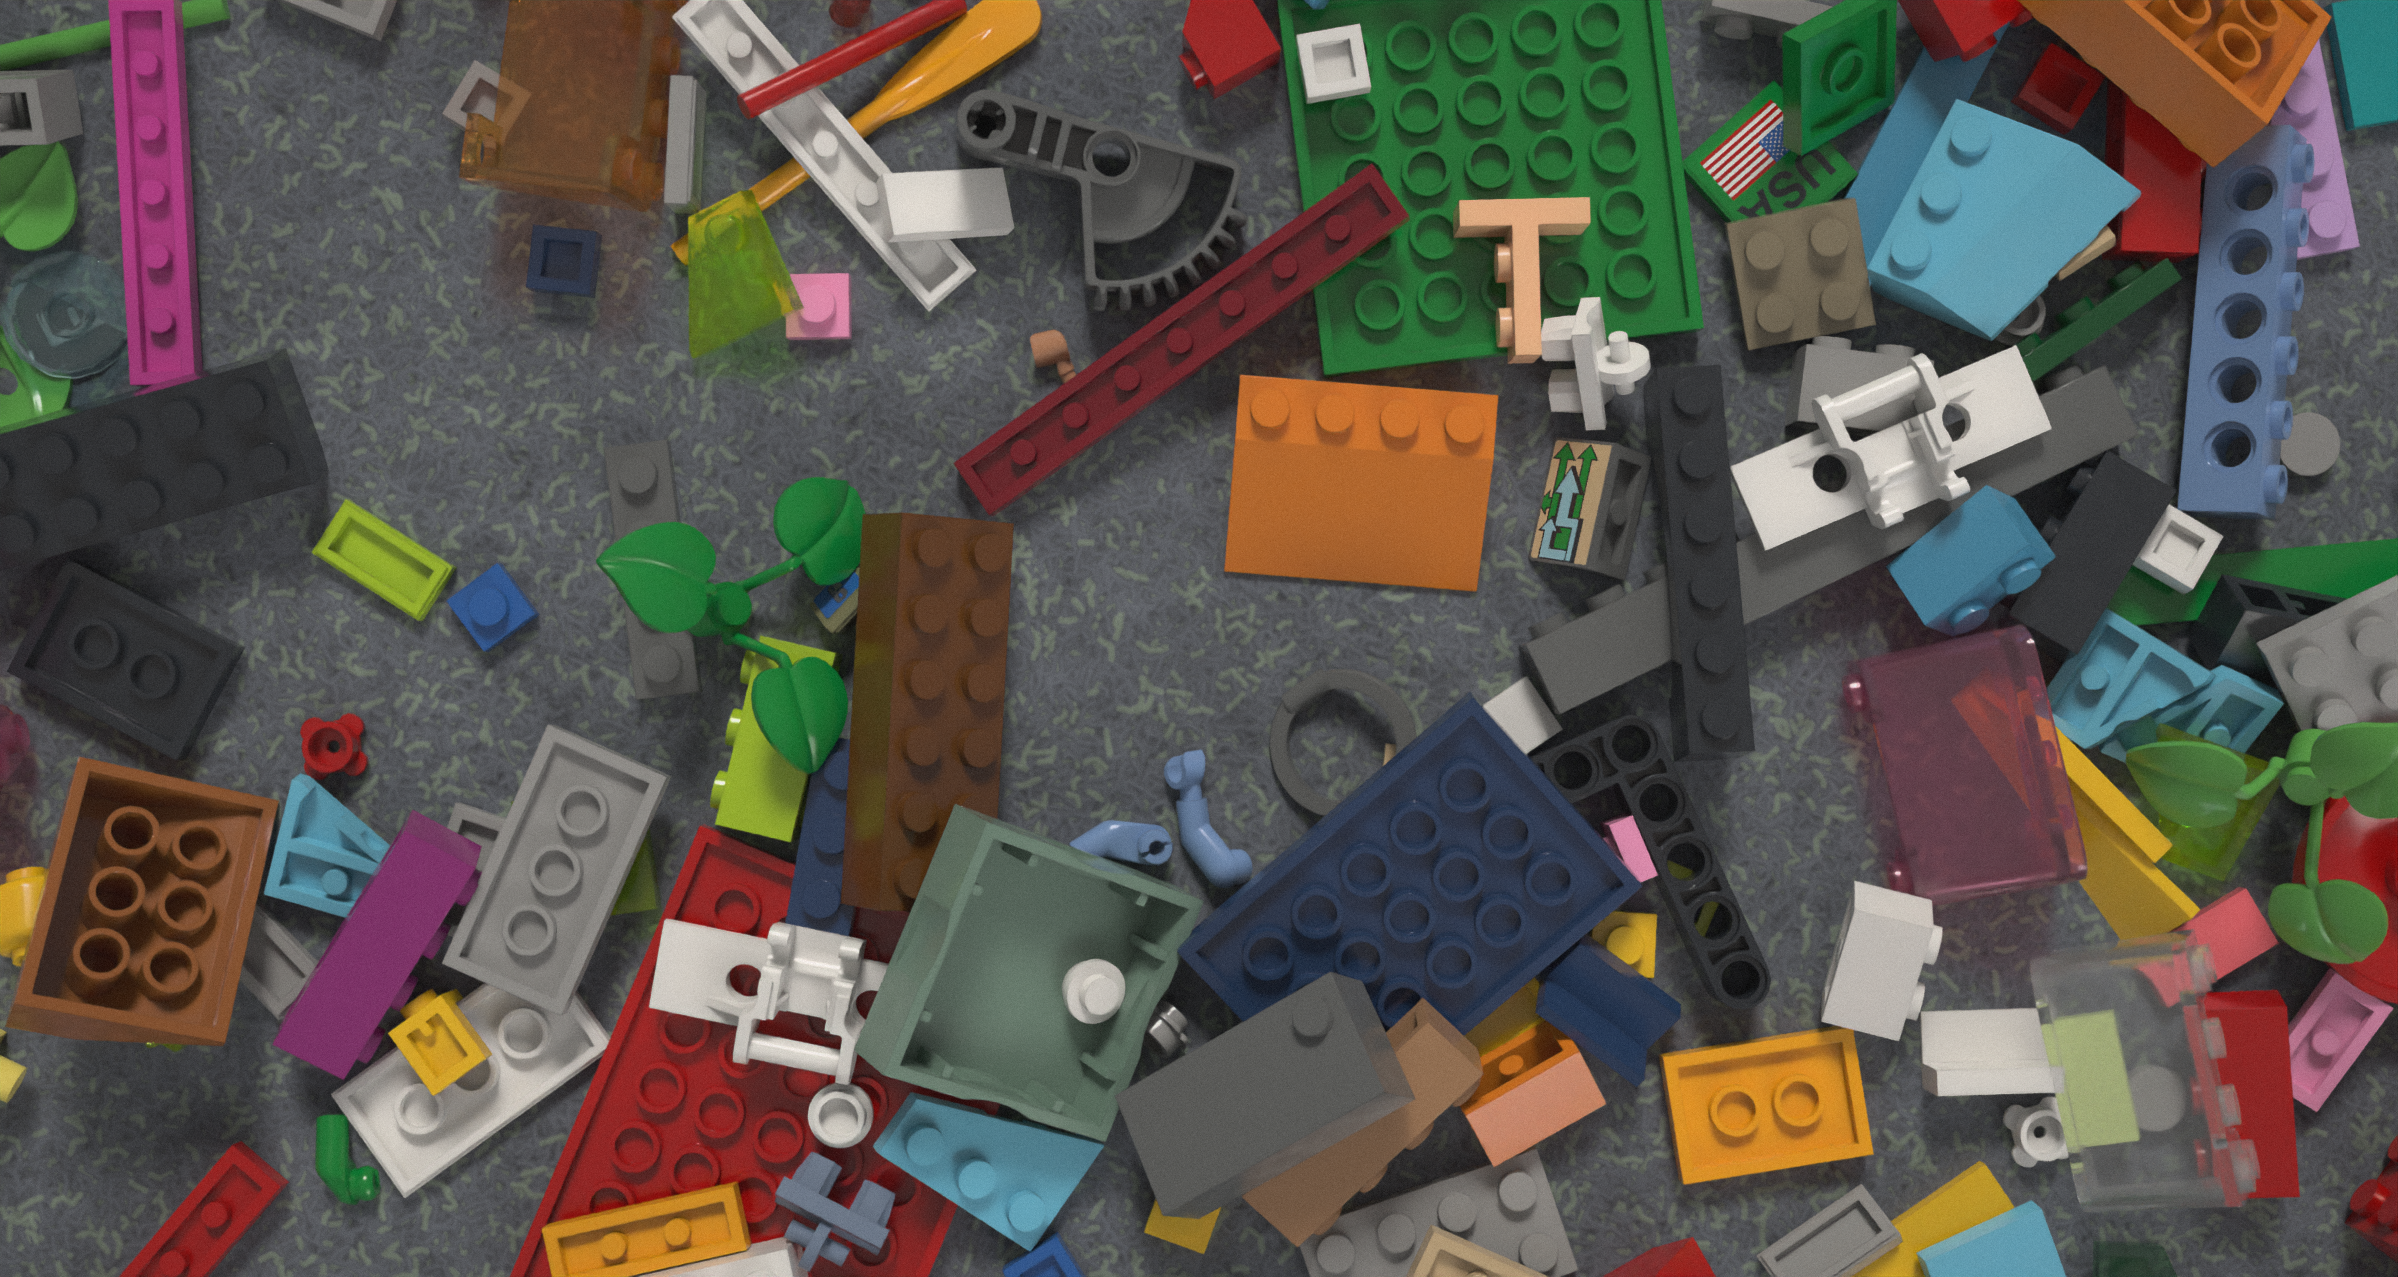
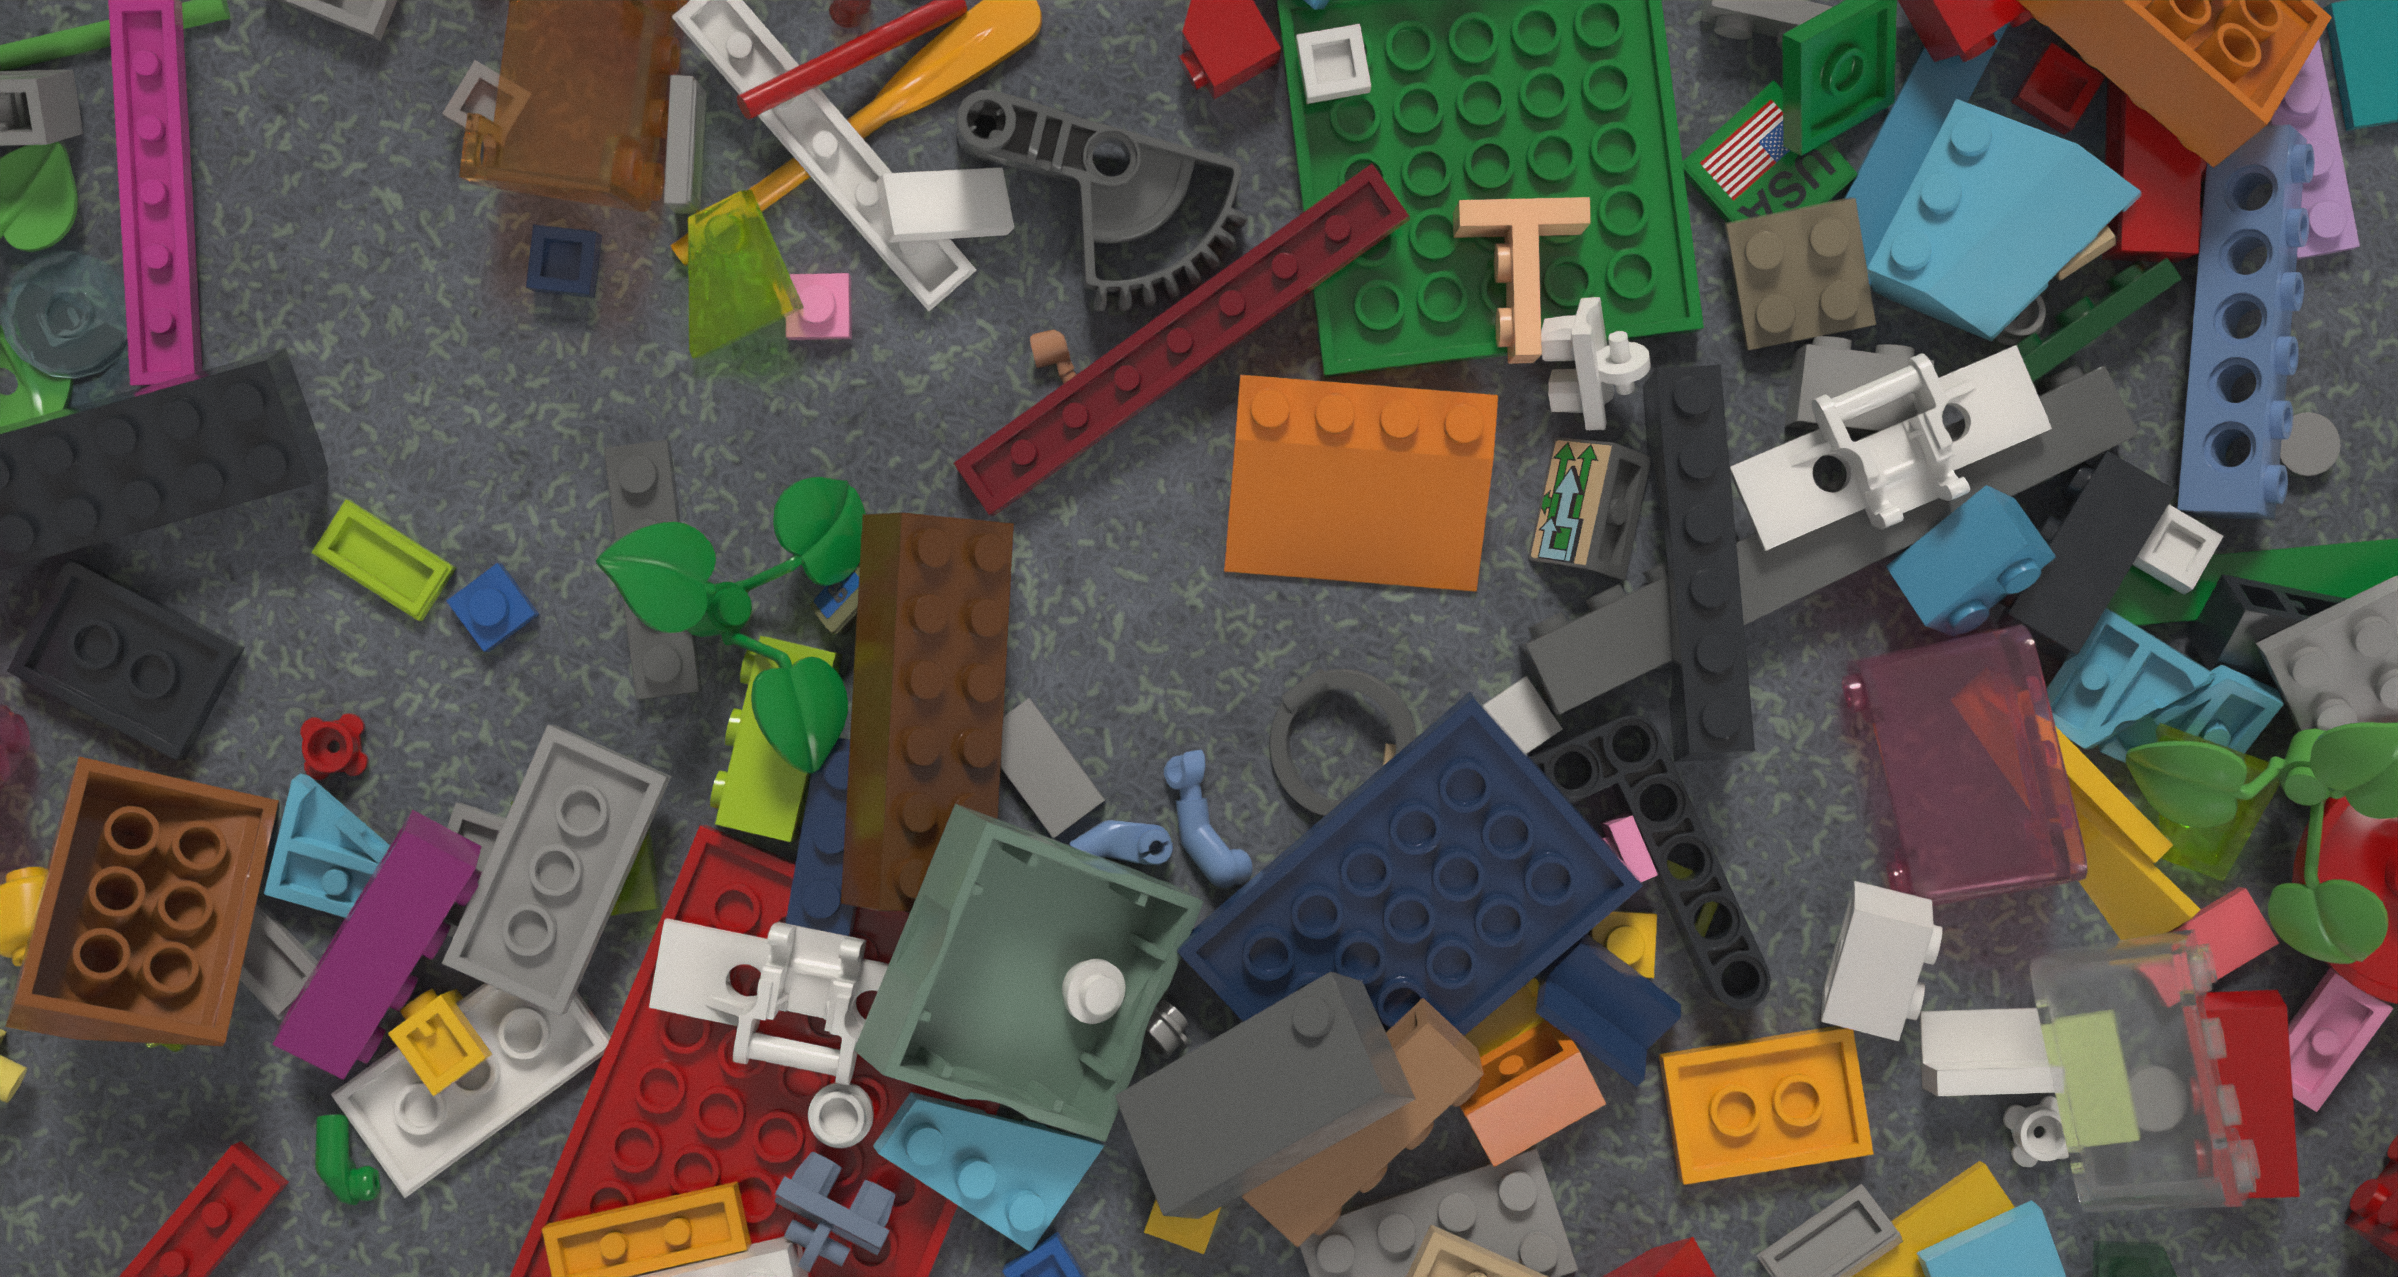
(1045, 770): none -> light grey tile

